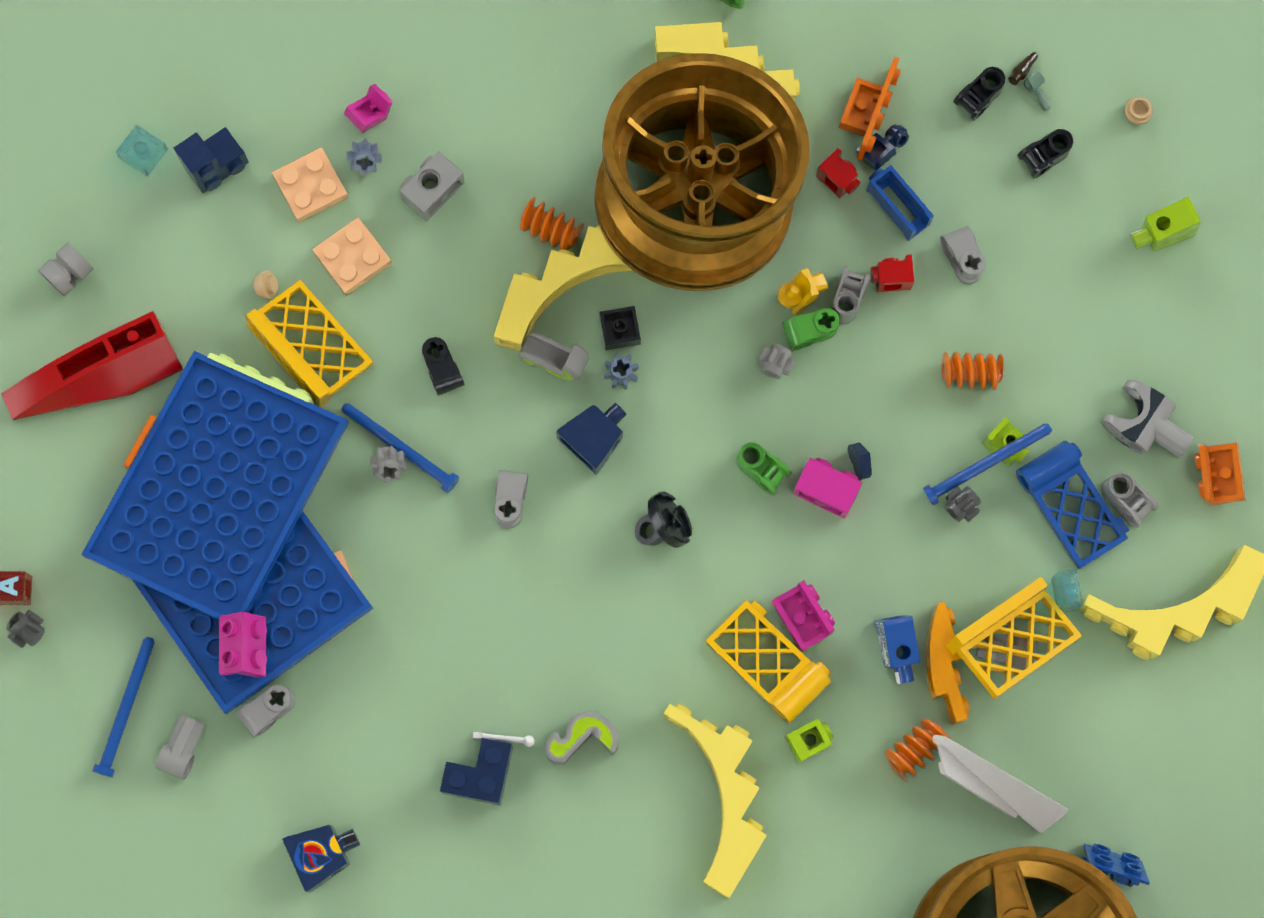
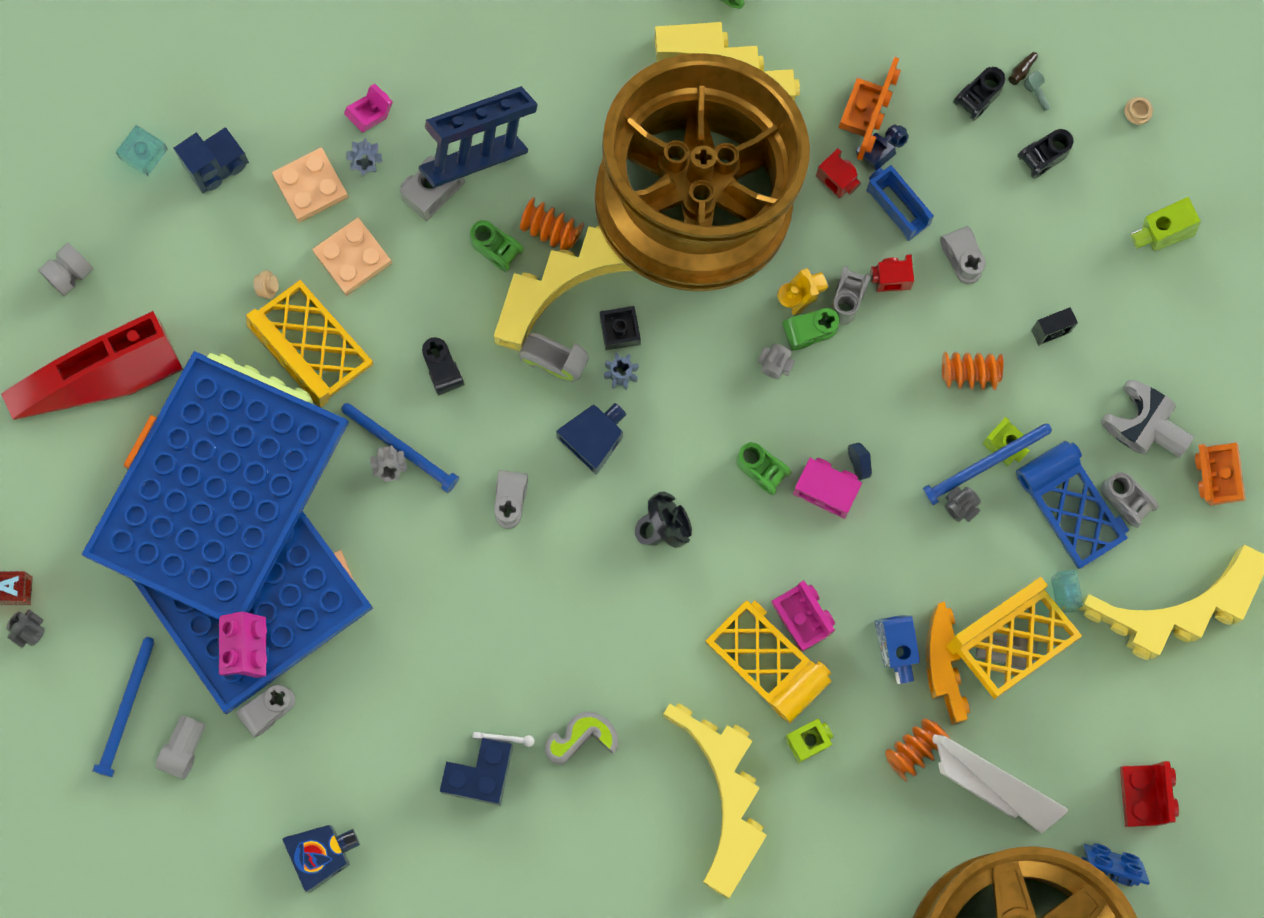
(473, 119): none -> dark blue fence
(500, 247): none -> bright green piece
(1054, 326): none -> black piece
(1149, 795): none -> red bracket

